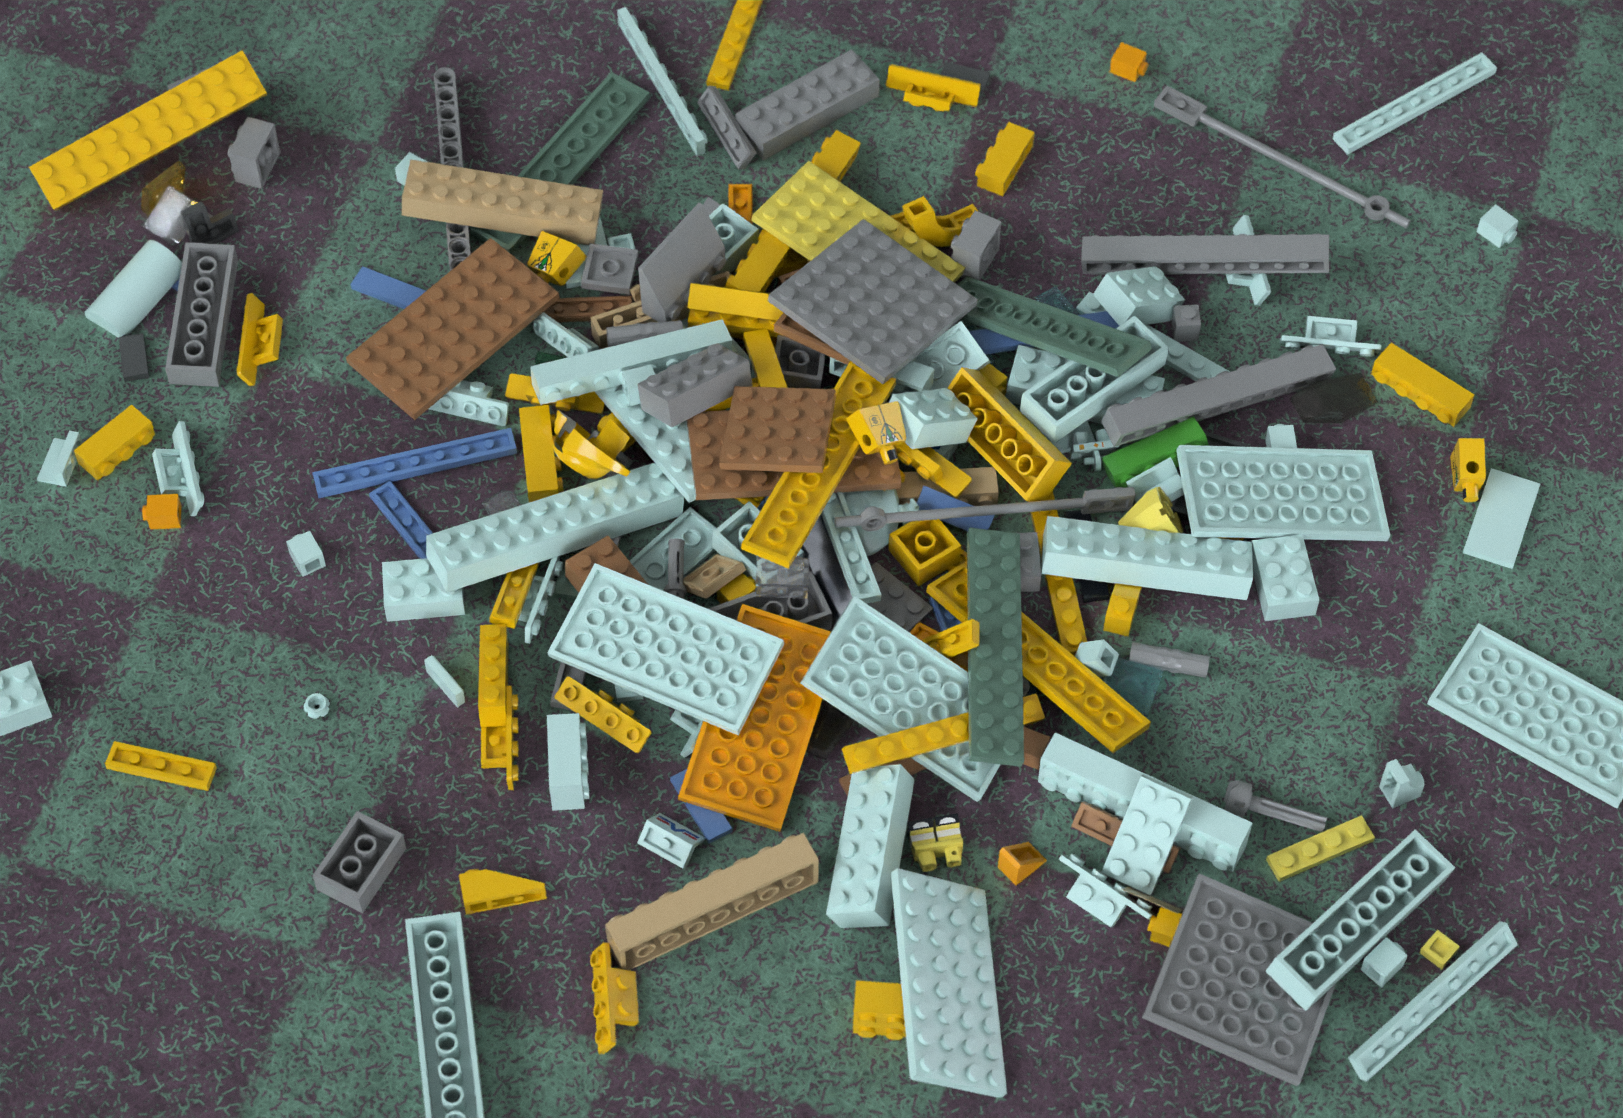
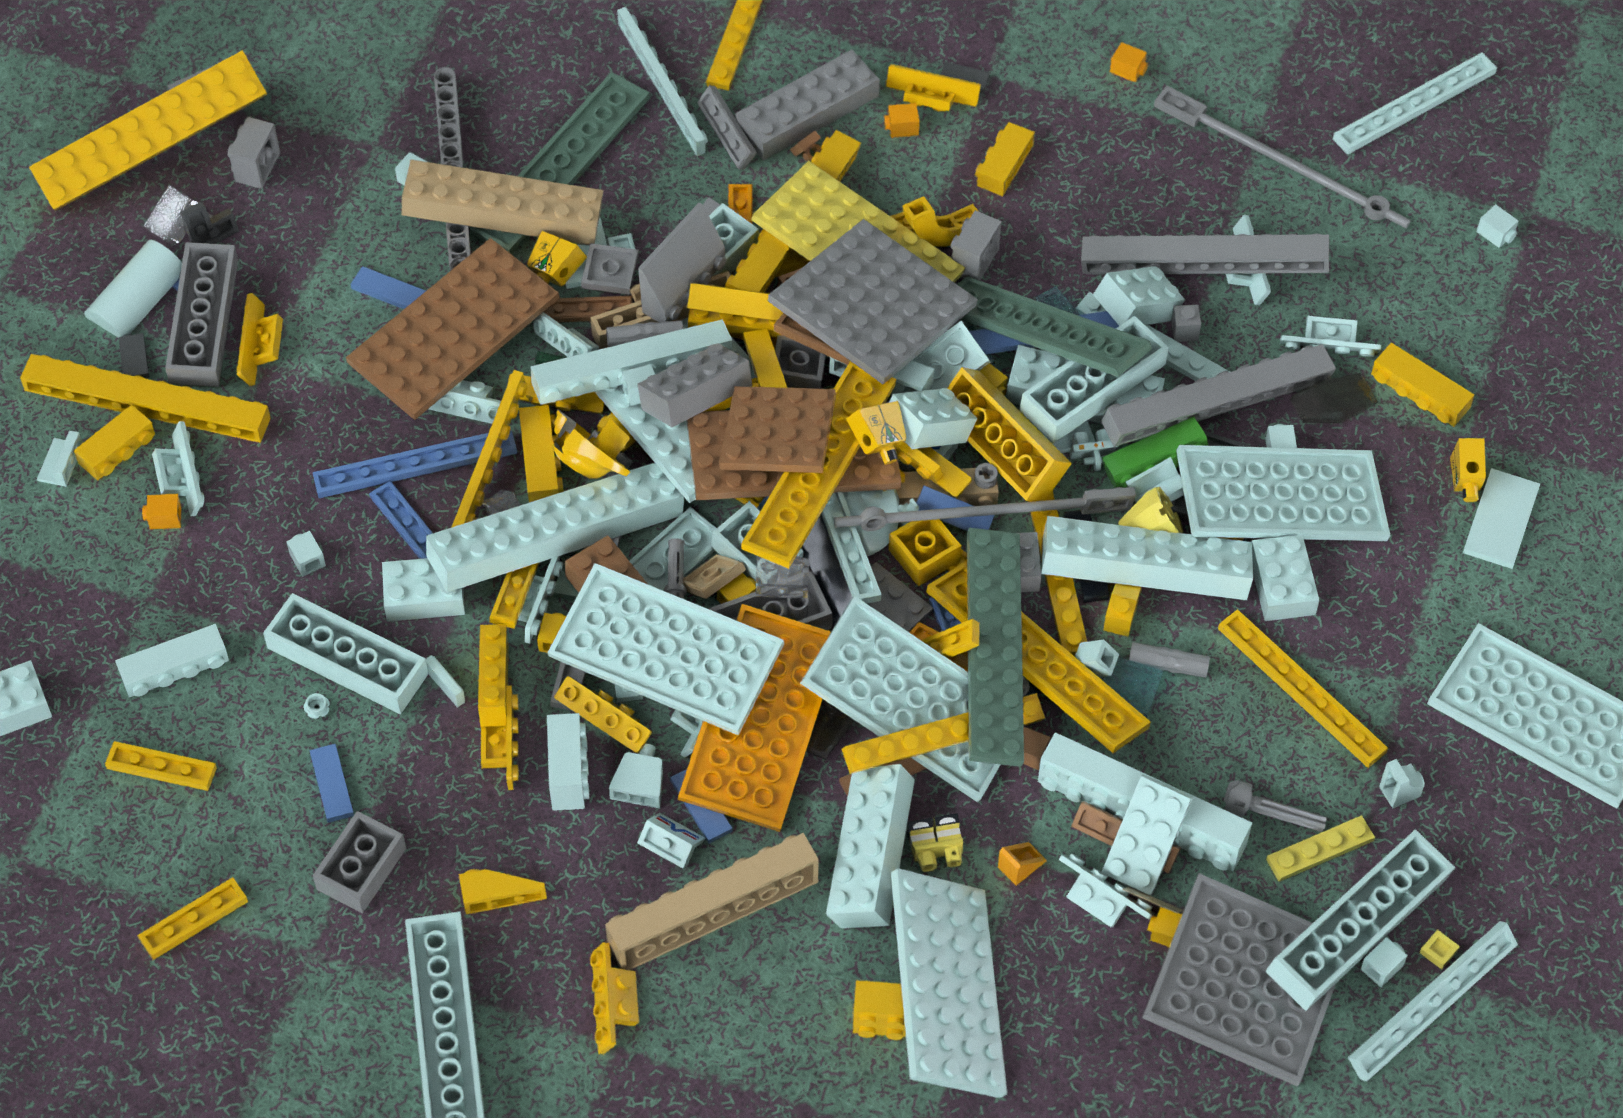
(152, 398): none -> yellow brick
(154, 190): clear yellow plate -> none
(172, 661): none -> light aqua brick
(193, 918): none -> yellow plate
(331, 783): none -> medium blue tile
(346, 653): none -> light aqua brick
(491, 450): none -> yellow plate
(549, 629): none -> yellow brick
(638, 778): none -> light aqua torso
(807, 144): none -> medium nougat tile
(902, 120): none -> light orange brick
(991, 471): none -> light grey bush
(1303, 688): none -> yellow plate

